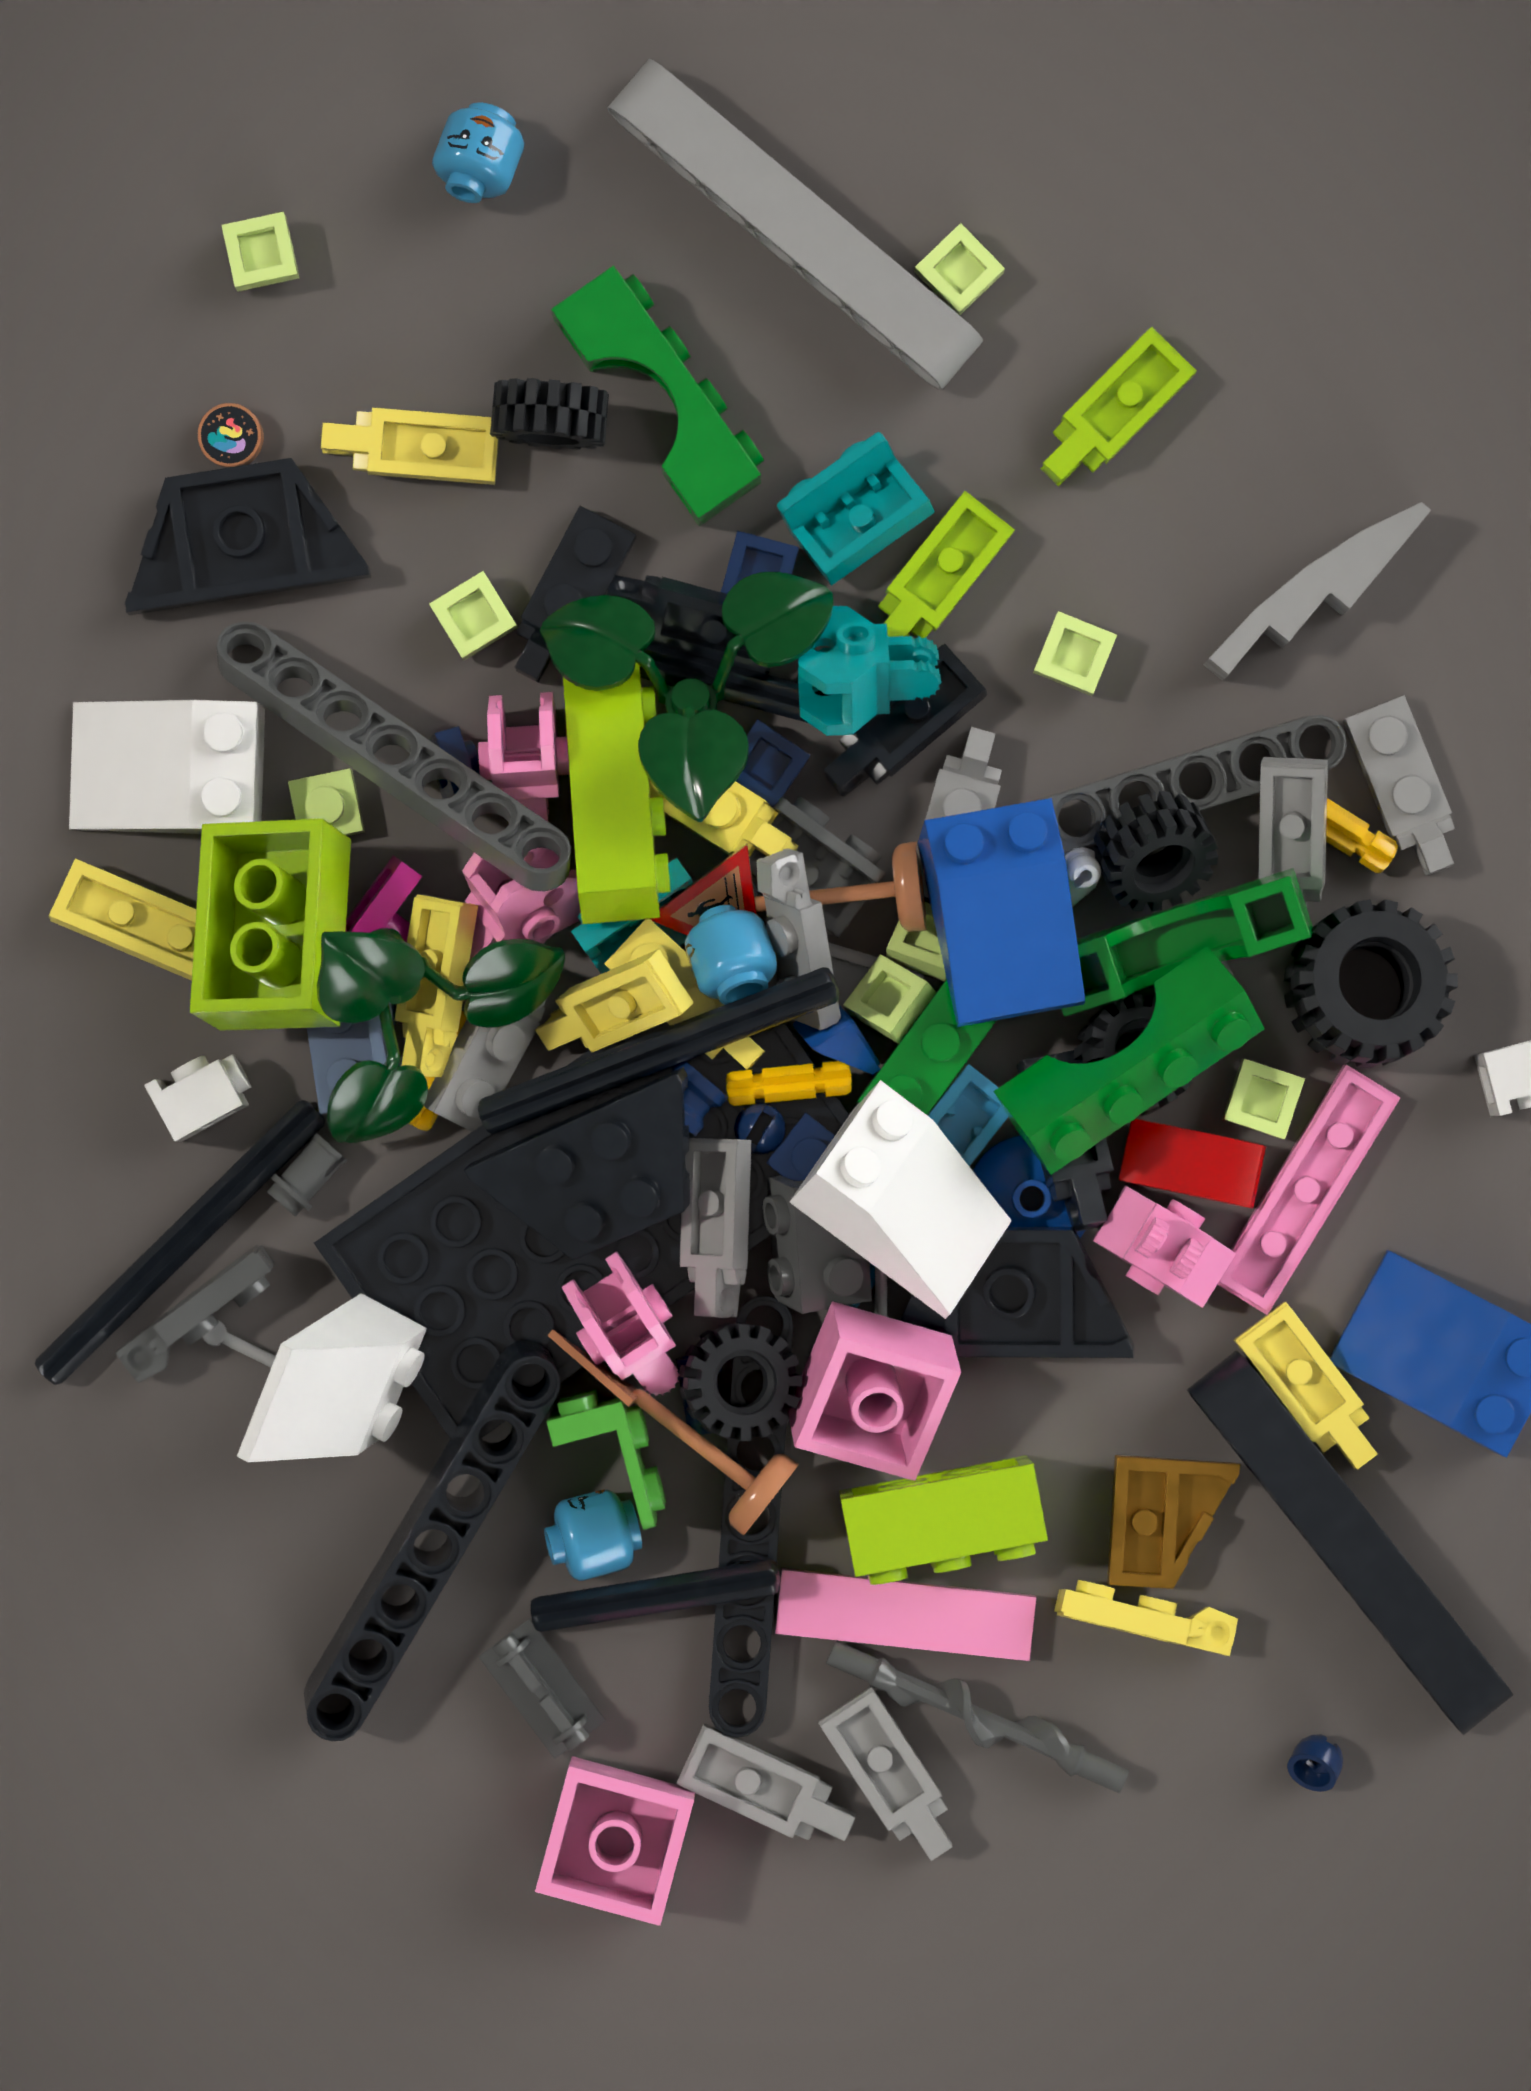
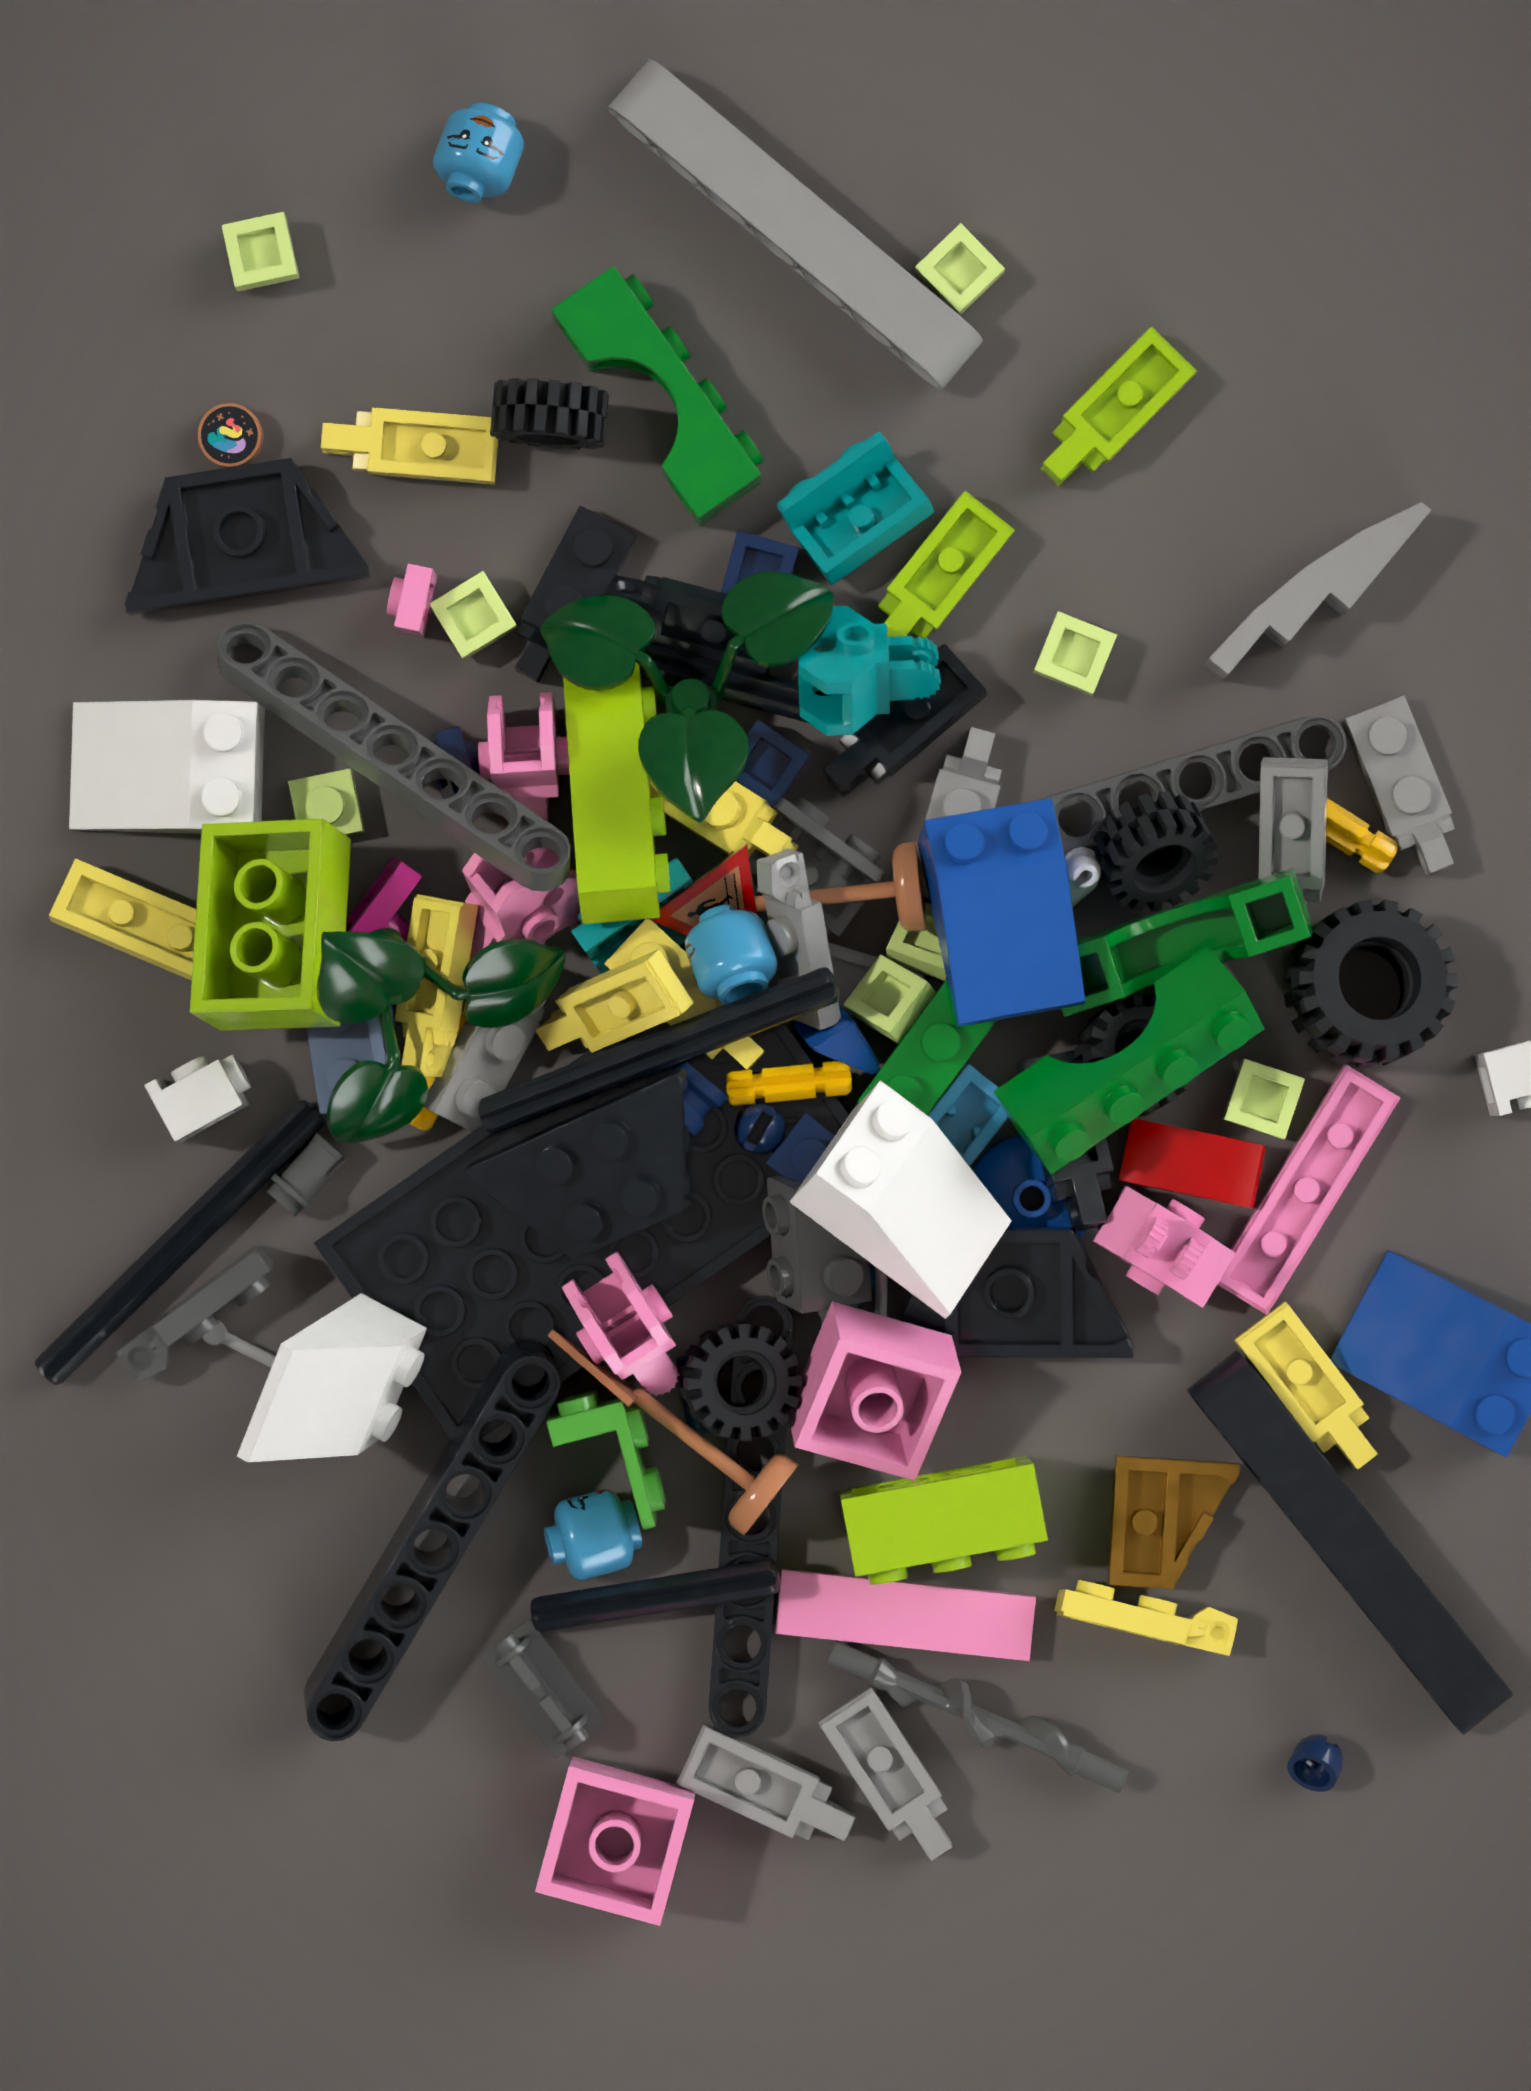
(411, 598): none -> bright pink plate
(717, 1223): light grey hinge -> none

